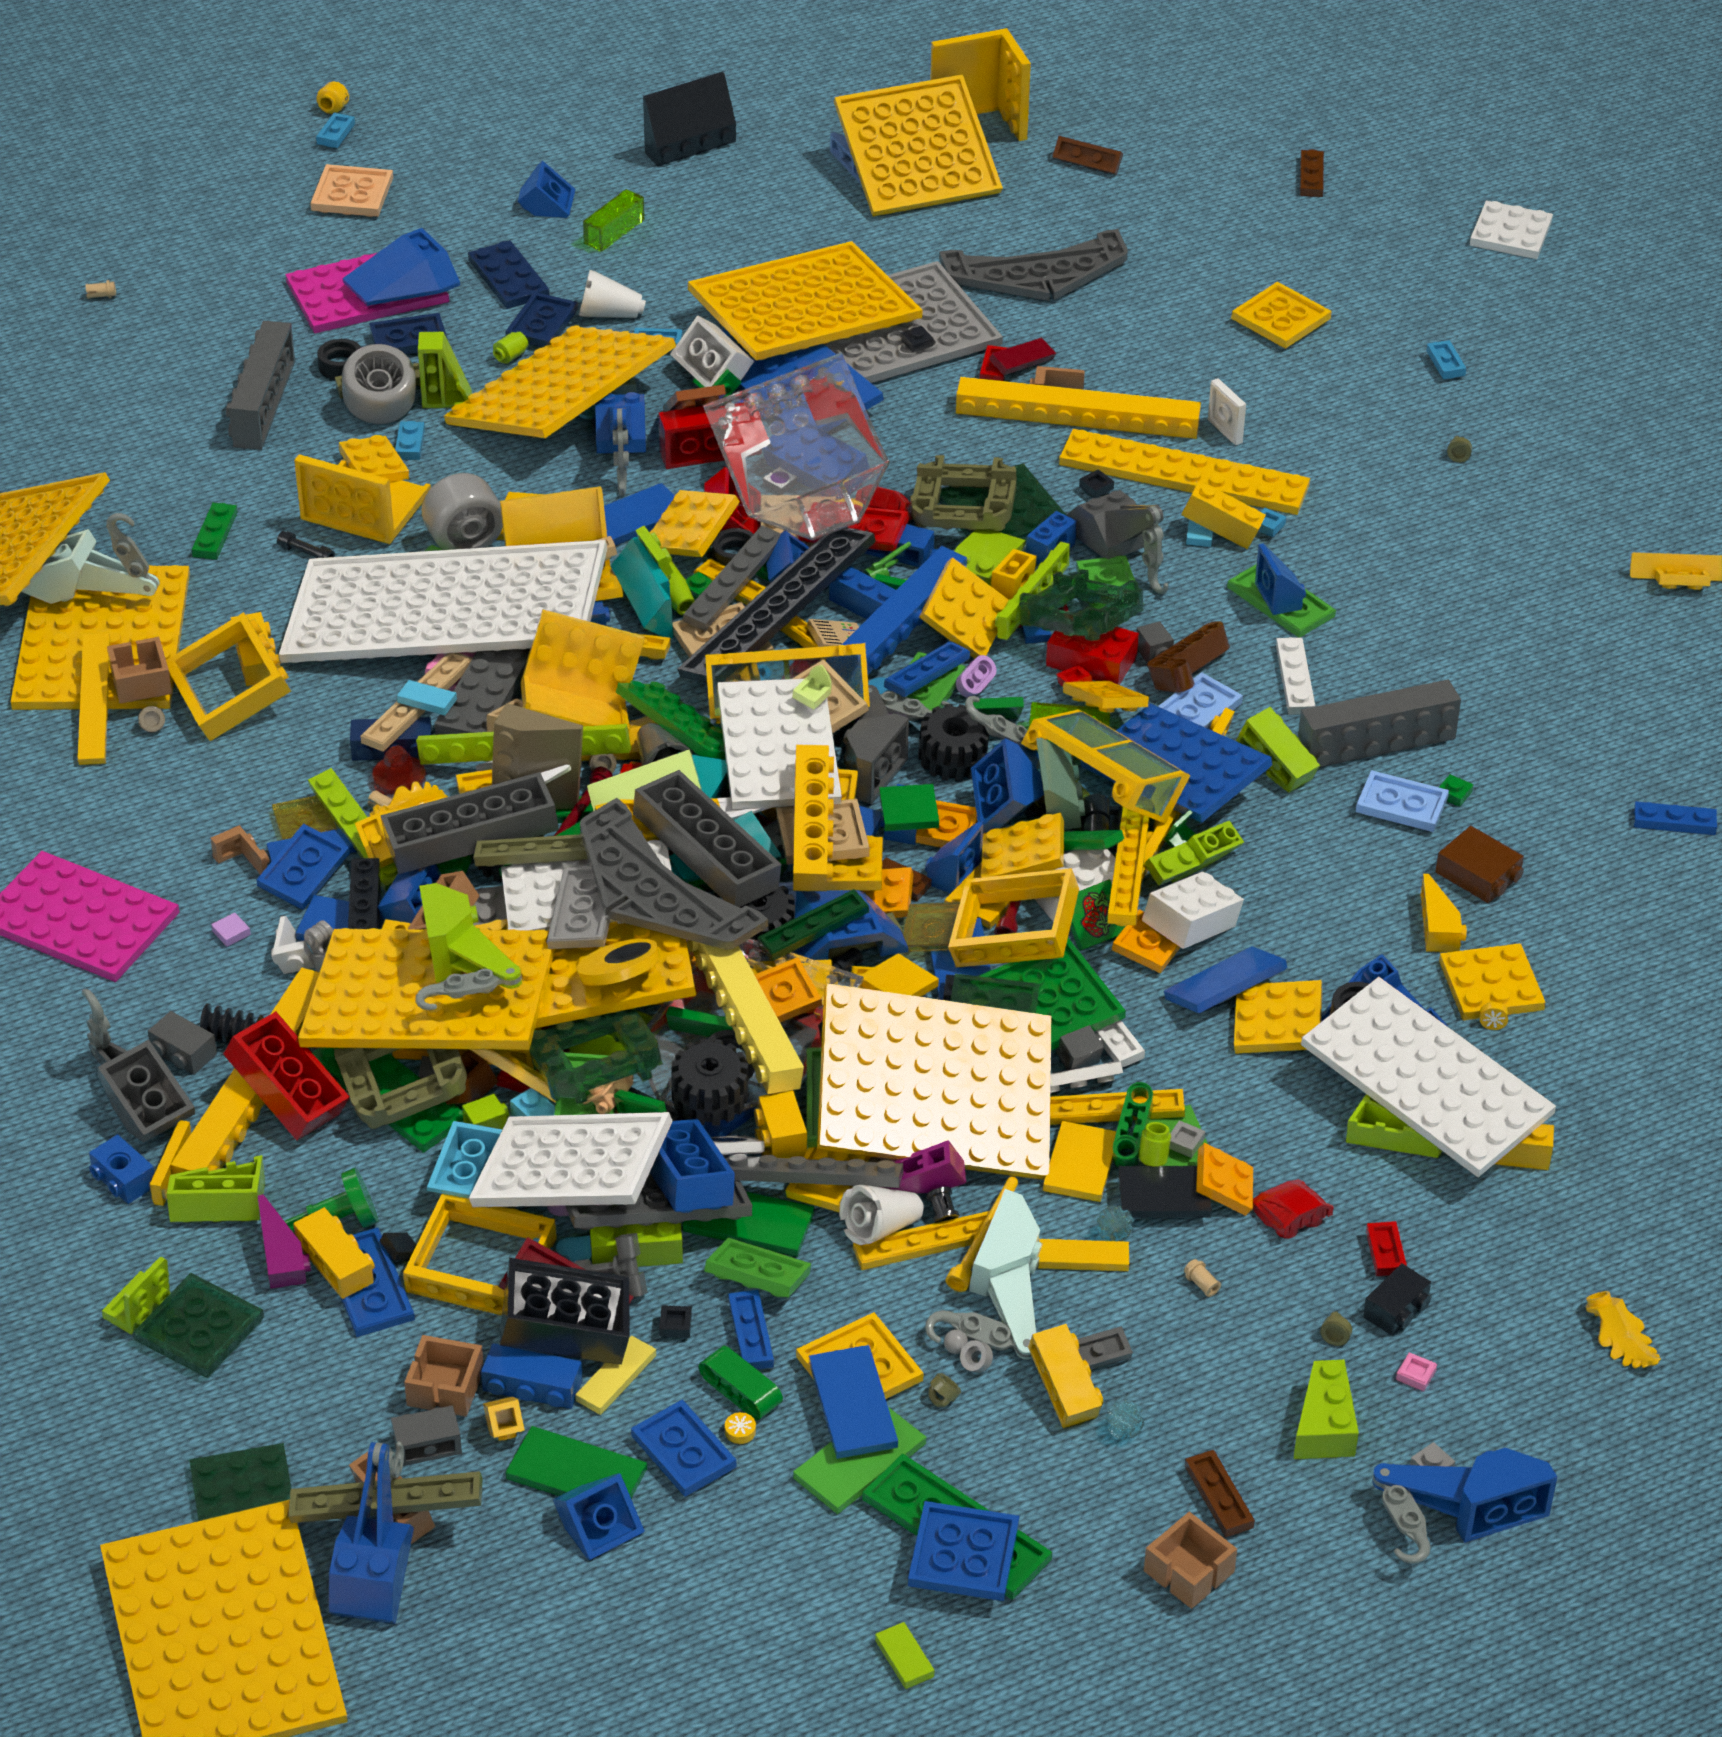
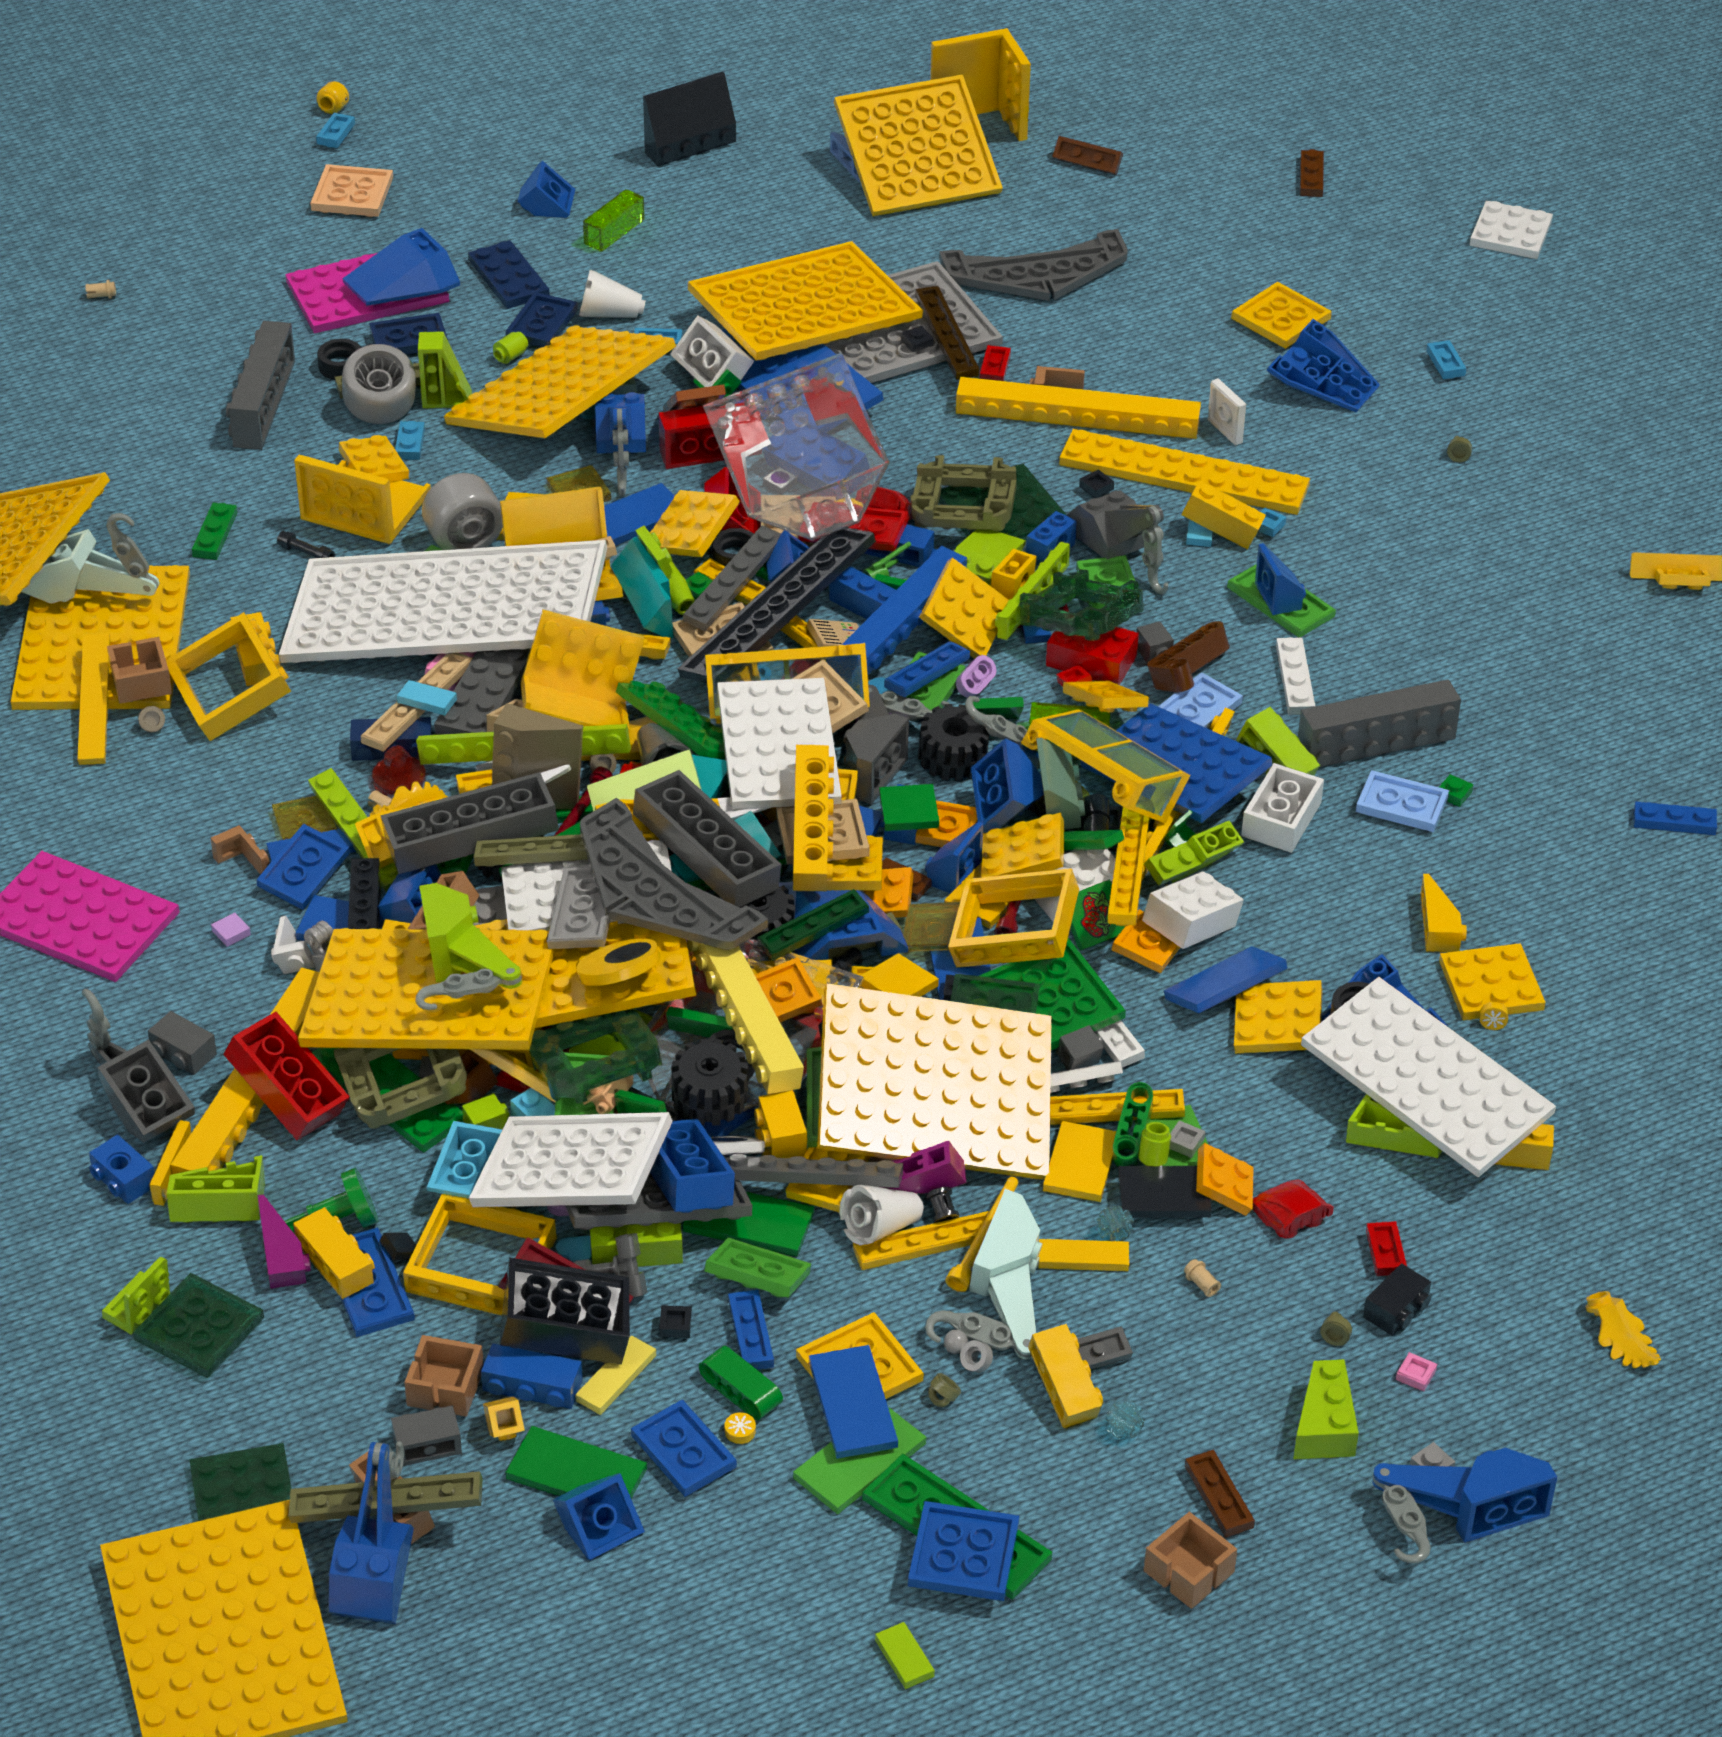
(225, 1025): black piece -> none
(578, 479): none -> clear yellow tile
(814, 687): yellowish green plate -> none
(947, 332): none -> dark brown plate
(1022, 356): dark red tile -> none
(1282, 807): none -> white brick
(1324, 369): none -> blue wedge
(1479, 864): reddish brown brick -> none

